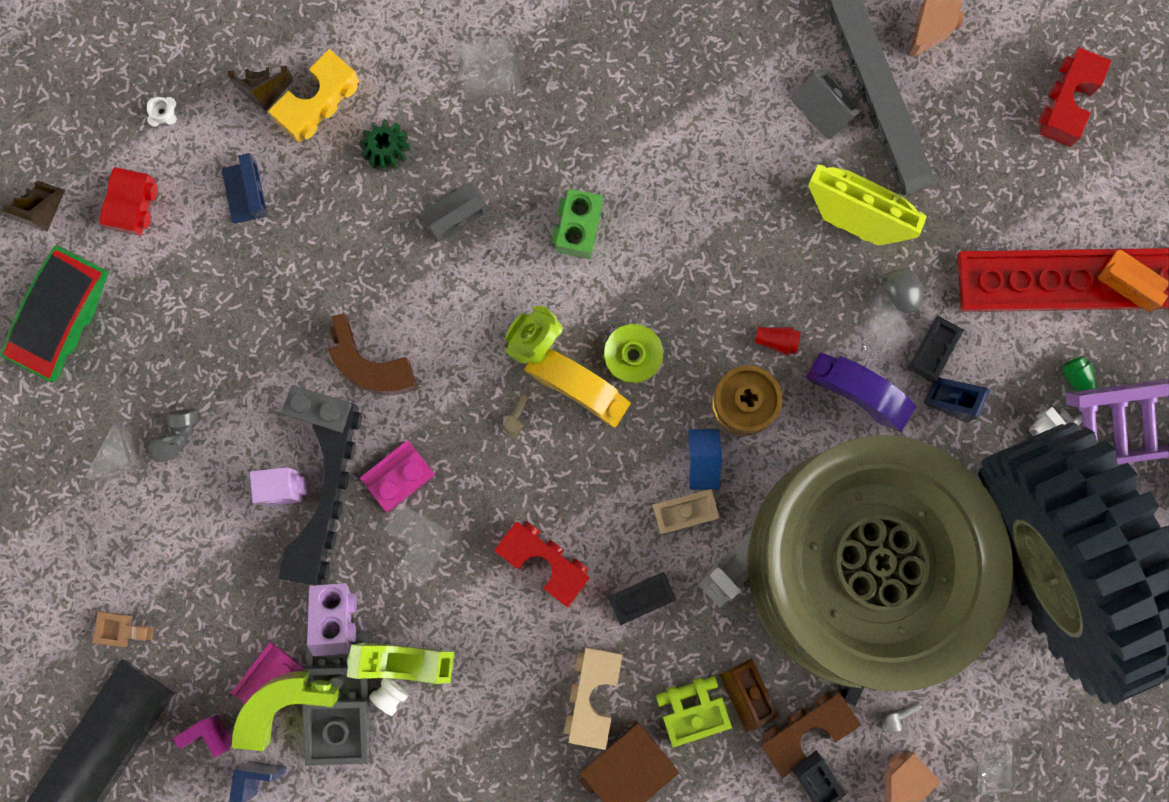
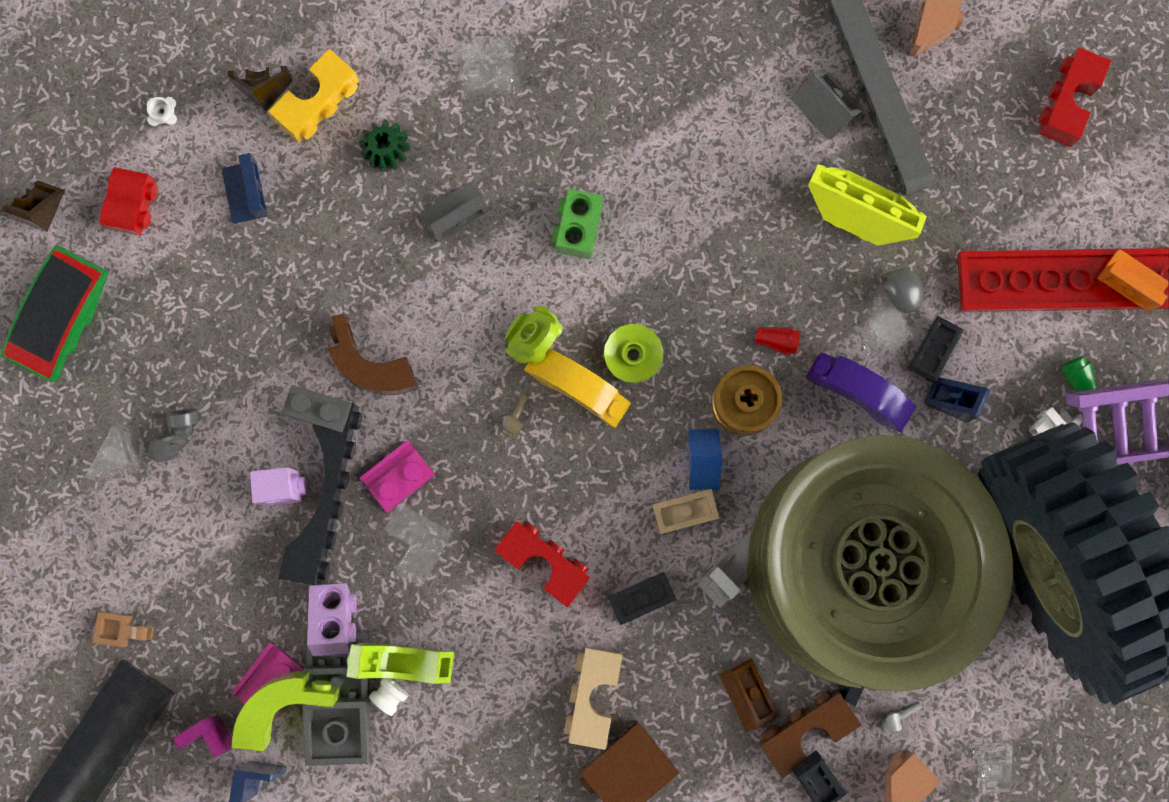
(697, 720): lime plate -> none

